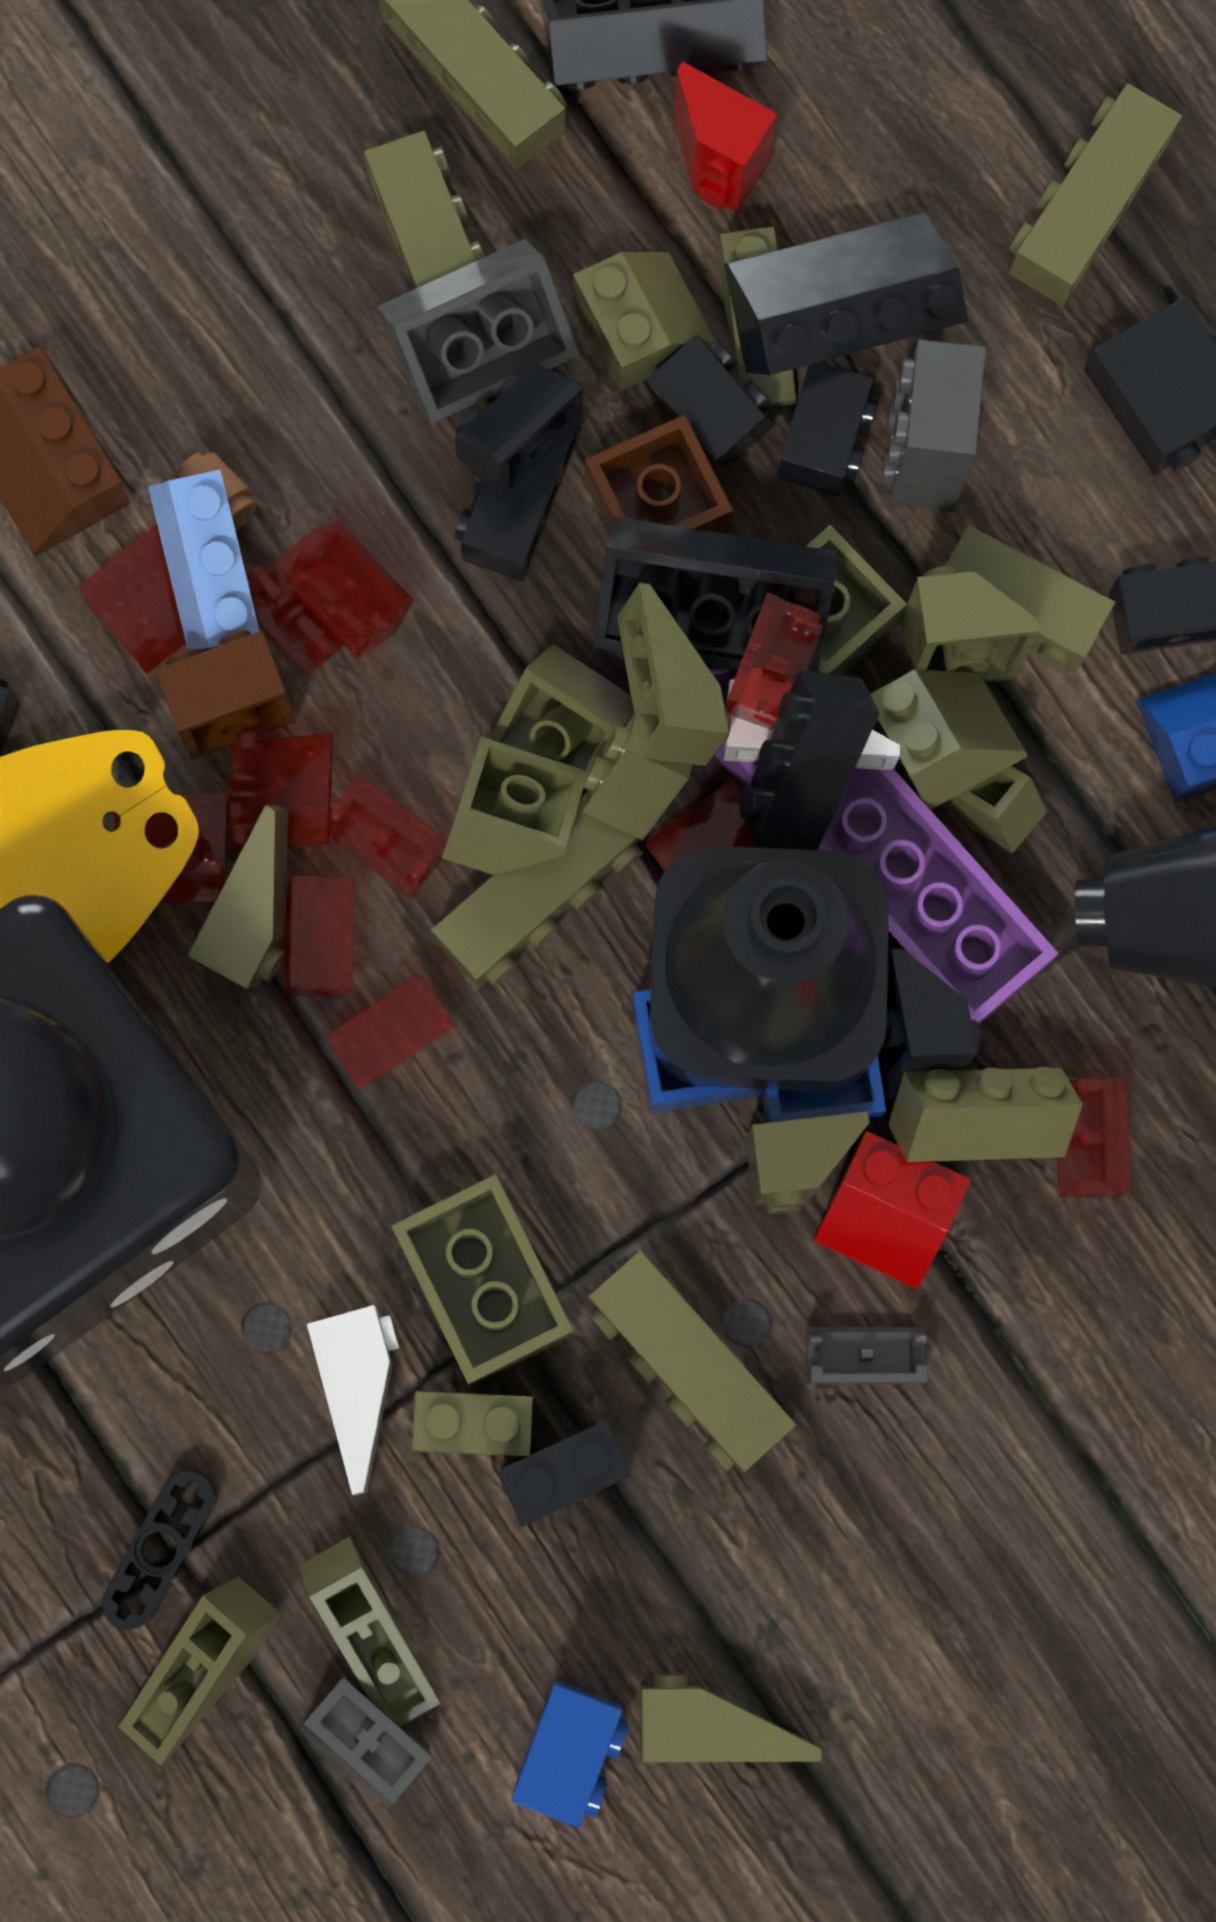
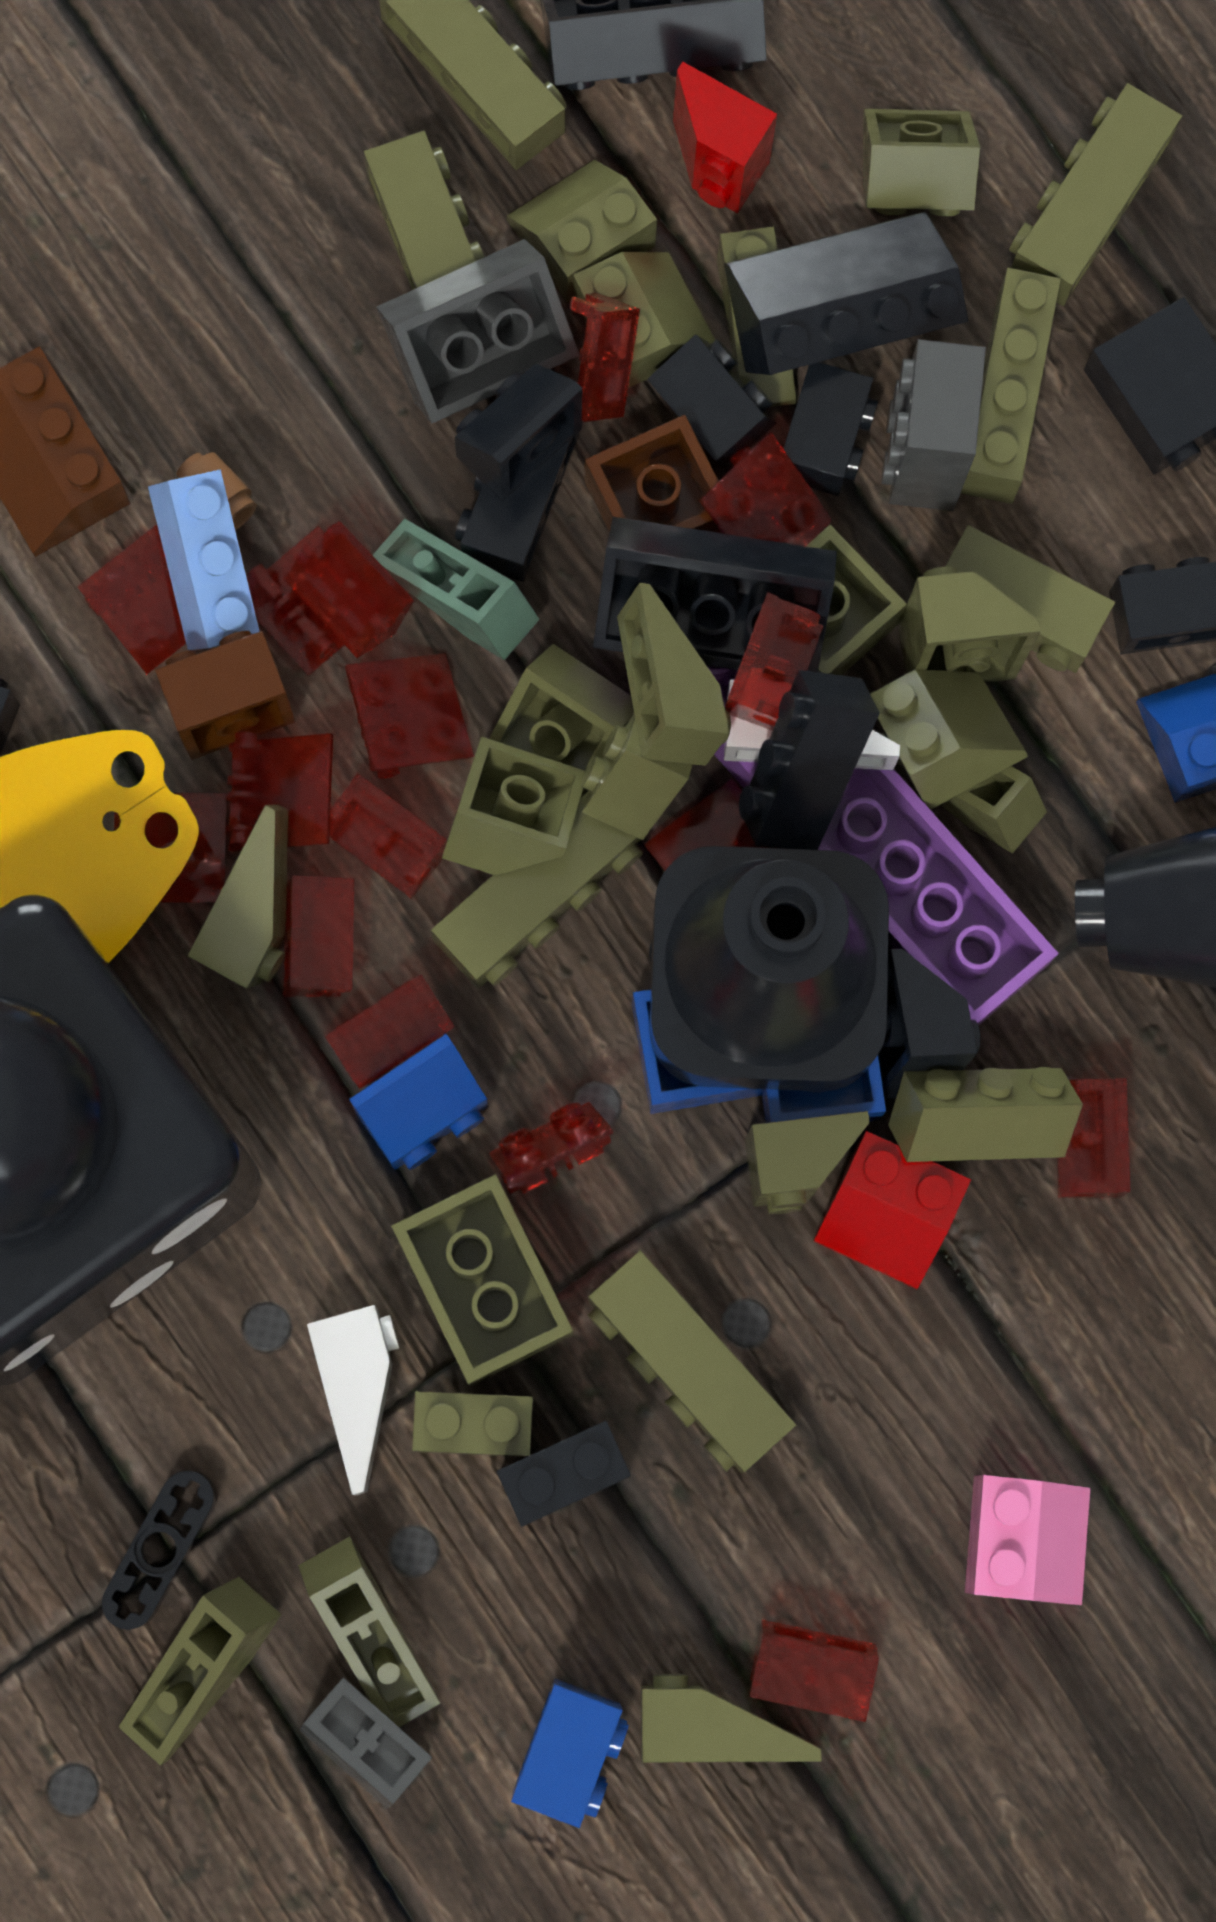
(408, 713): none -> clear red hinge
(421, 1104): none -> blue slope
(458, 588): none -> sand green slope
(571, 1130): none -> clear red hinge
(585, 222): none -> olive slope
(605, 355): none -> clear red hinge
(766, 498): none -> clear red hinge
(814, 1670): none -> clear red hinge
(865, 1356): dark grey hinge -> none
(919, 161): none -> olive slope
(1011, 383): none -> olive brick
(1027, 1540): none -> bright pink slope

